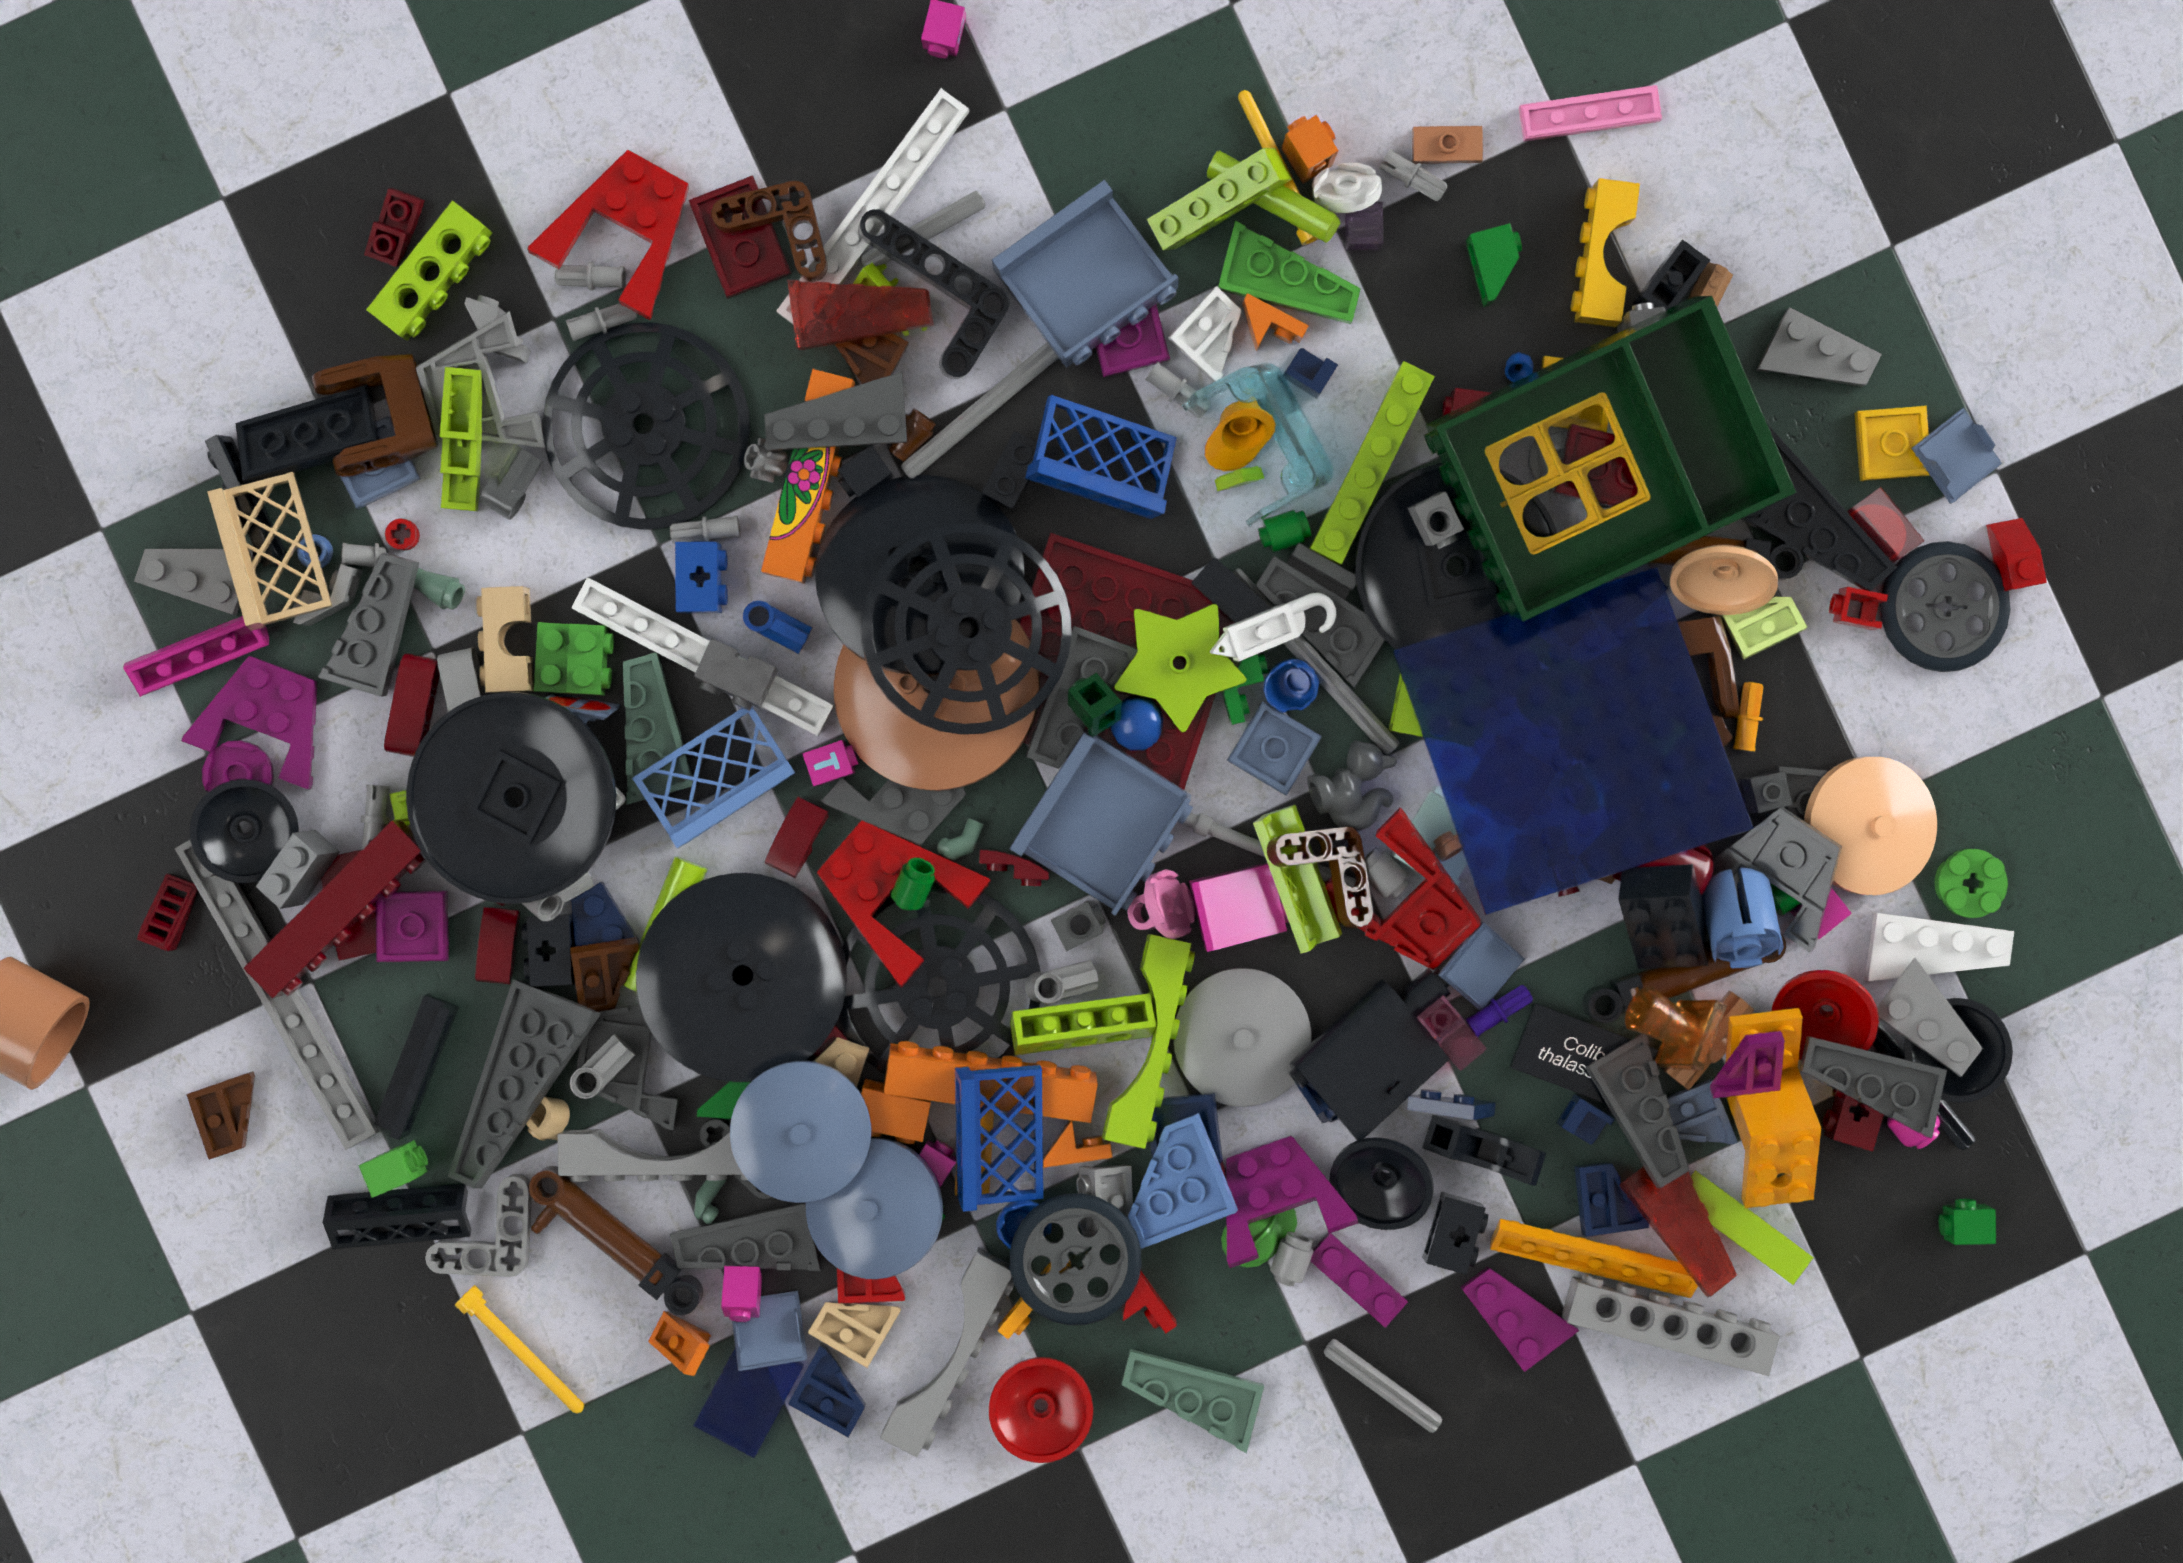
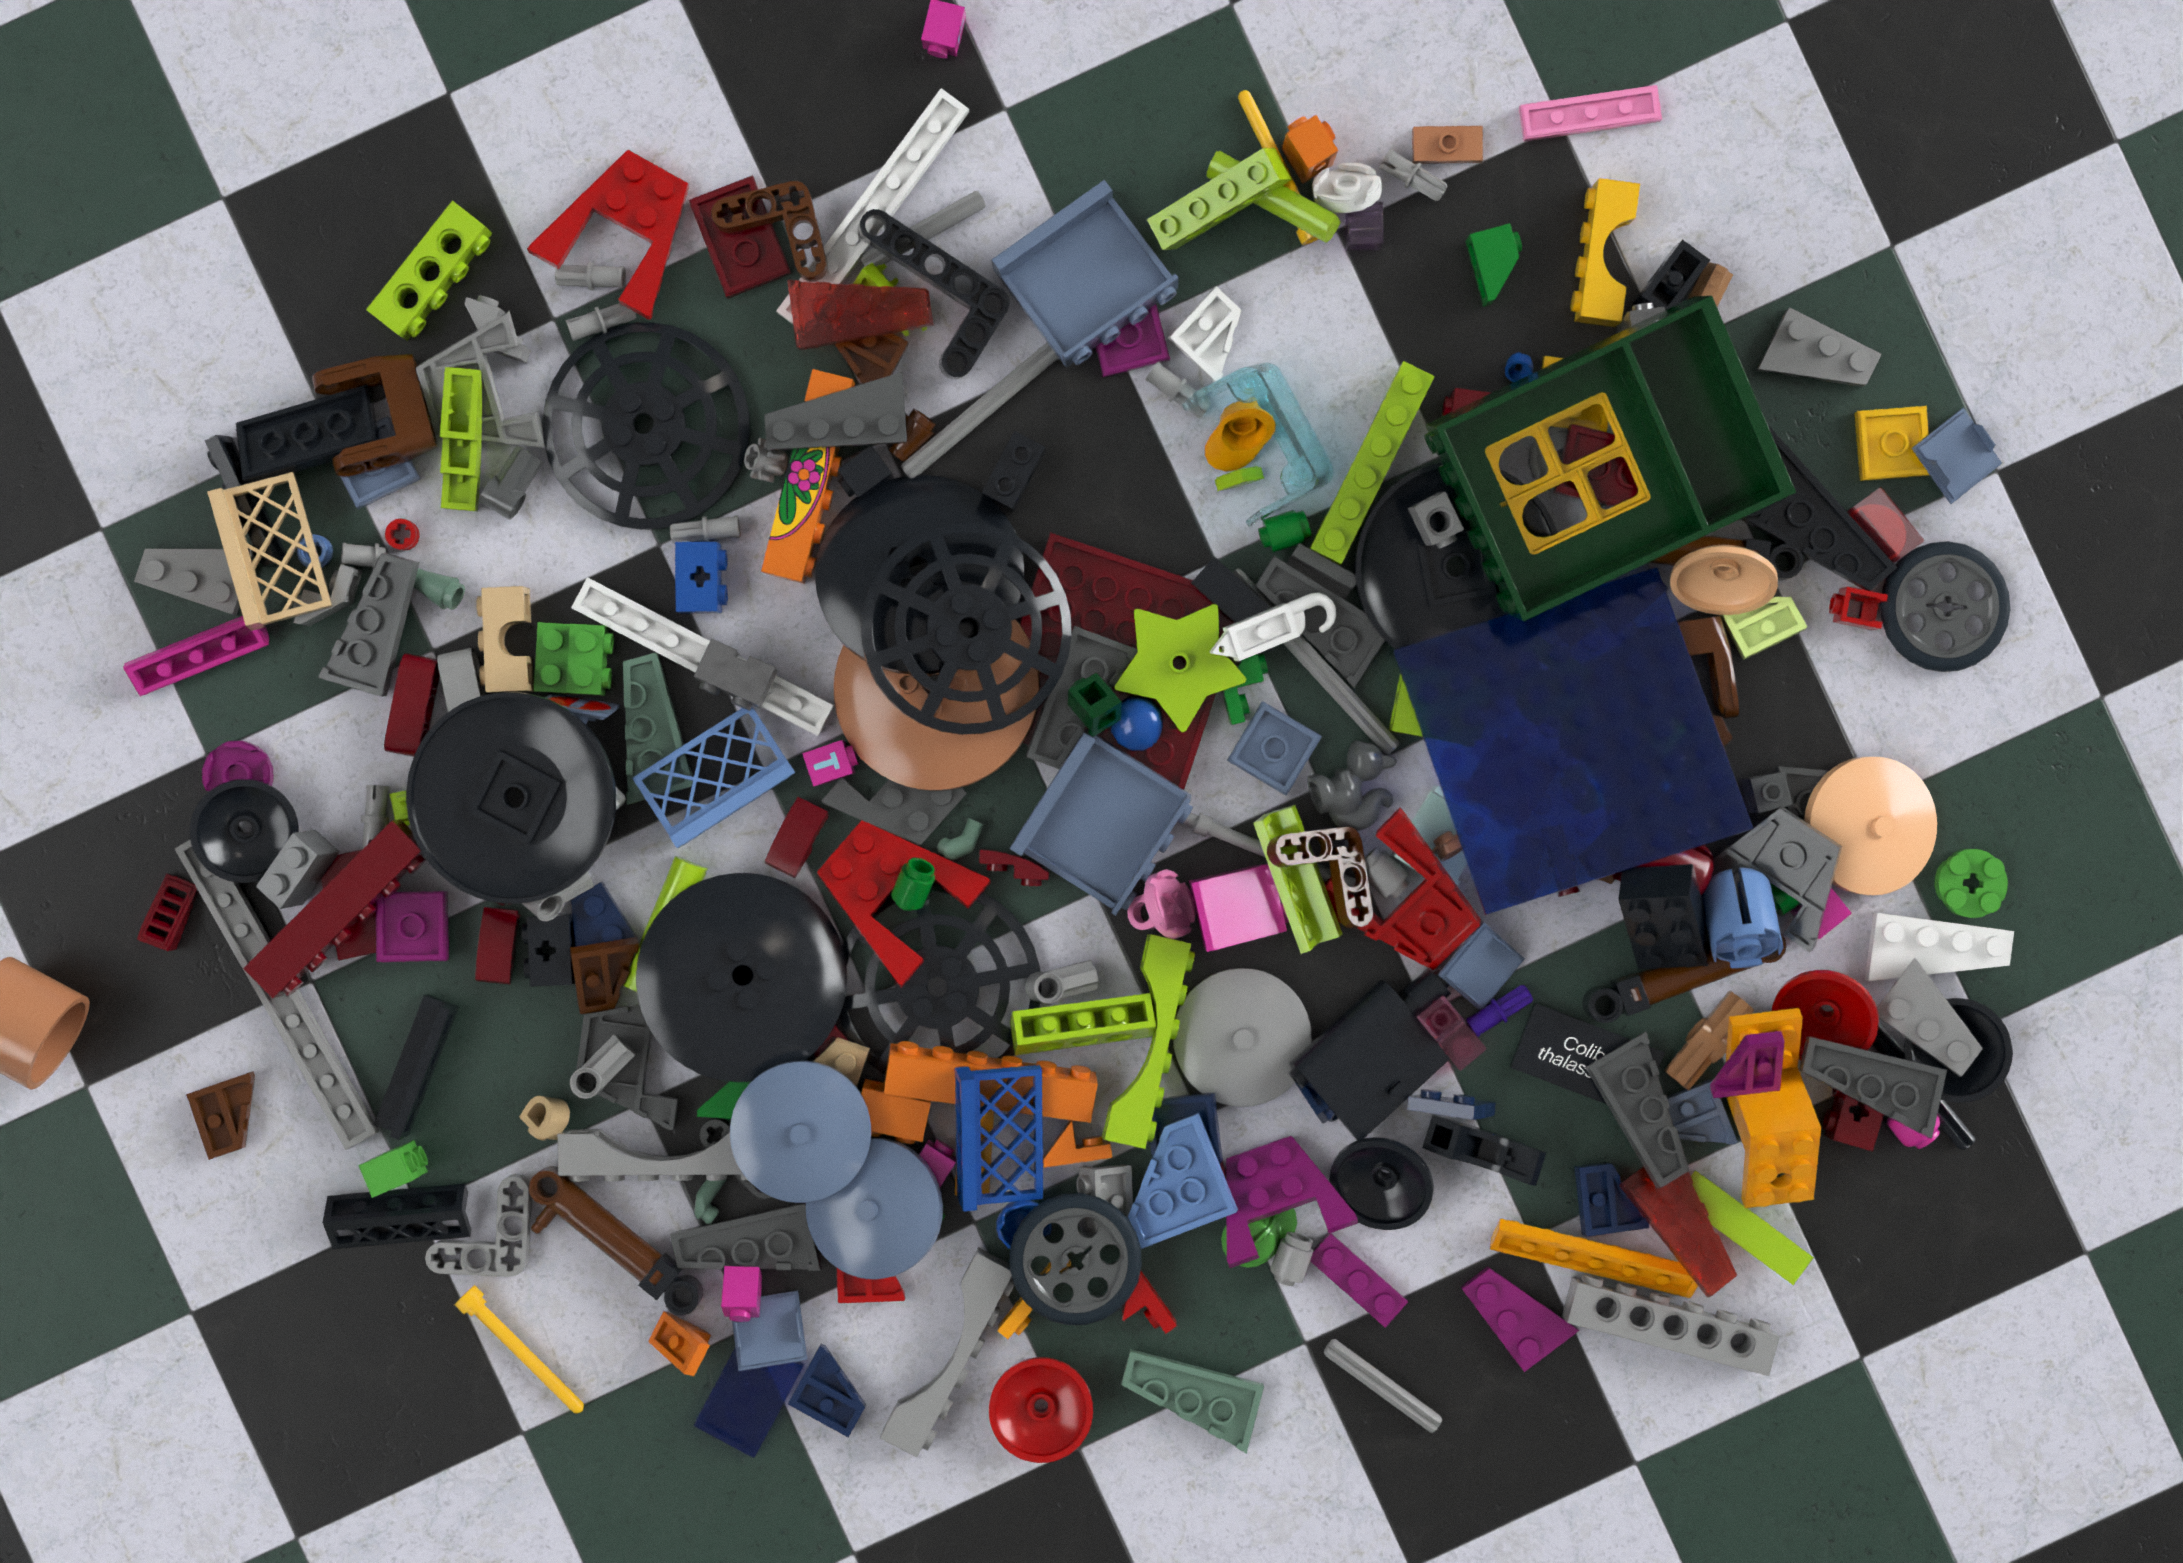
(267, 702): magenta wing -> none
(395, 227): dark red slope -> none
(525, 1058): dark grey wing -> none
(780, 627): blue piece -> none
(854, 1328): tan wing -> none
(1067, 935): dark grey brick -> none
(1095, 486): blue fence -> none
(1262, 316): orange slope -> none
(1284, 278): bright green wing -> none
(1291, 685): blue hair -> none
(1309, 372): dark blue panel -> none
(1449, 1215): black brick -> none
(1583, 1119): dark blue panel -> none
(1683, 1027): clear orange plant -> none
(1748, 716): light orange axle -> none
(1968, 1223): green brick -> none
(2016, 554): red slope -> none

